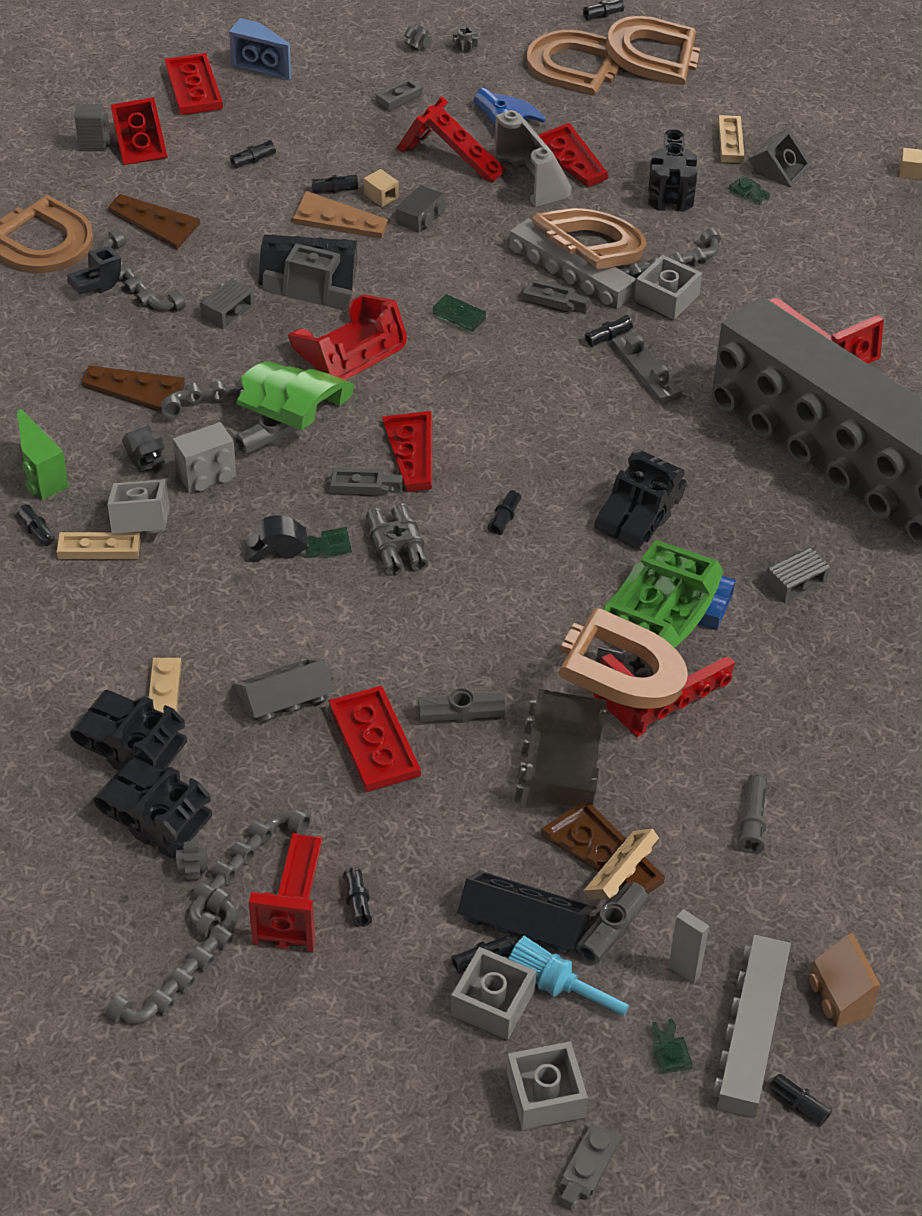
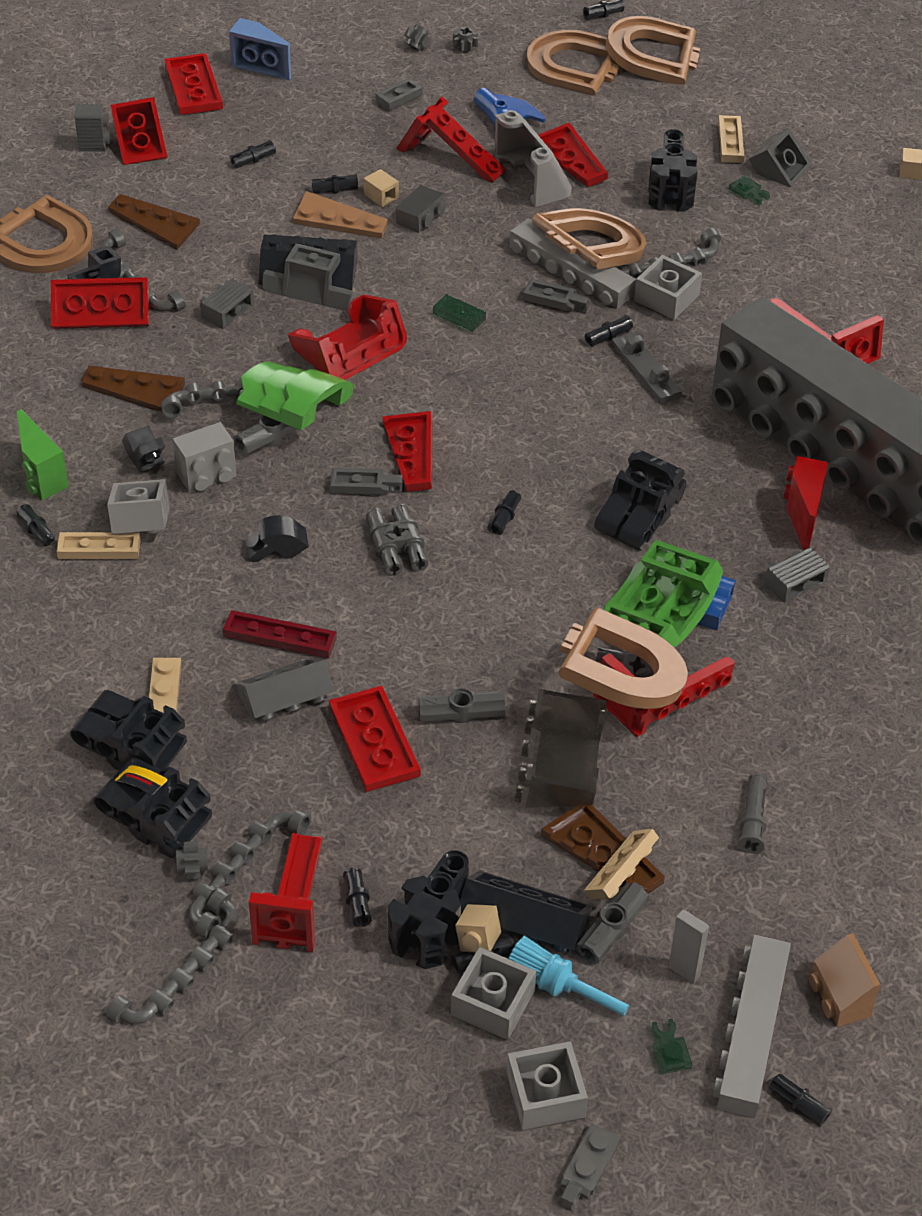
(99, 302): none -> red plate
(142, 778): none -> sticker
(280, 634): none -> dark red plate
(332, 542): clear green plate -> none
(429, 911): none -> black connector
(478, 928): none -> tan brick
(805, 495): none -> red slope

